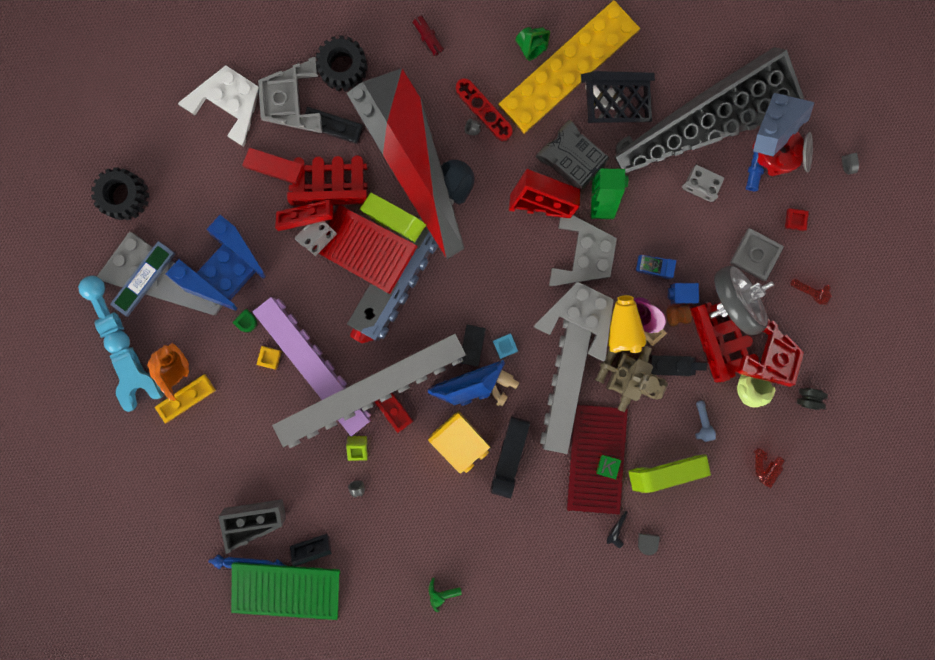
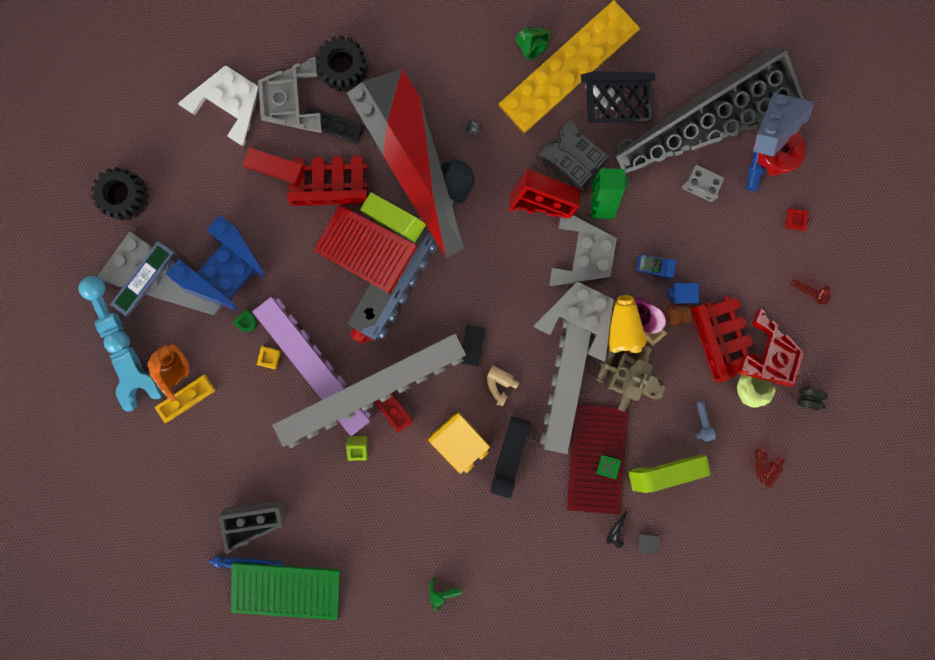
(304, 215): red tile -> none
(310, 550): black plate -> none
(316, 235): light grey piece -> none
(356, 488): dark grey hinge -> none
(428, 35): dark red pin -> none
(469, 385): blue wedge -> none
(483, 110): red beam -> none
(505, 346): medium azure tile -> none
(675, 365): black hinge -> none
(741, 300): wheel -> none
(756, 254): light grey tile -> none
(807, 152): light grey piece -> none
(850, 163): dark grey tile -> none

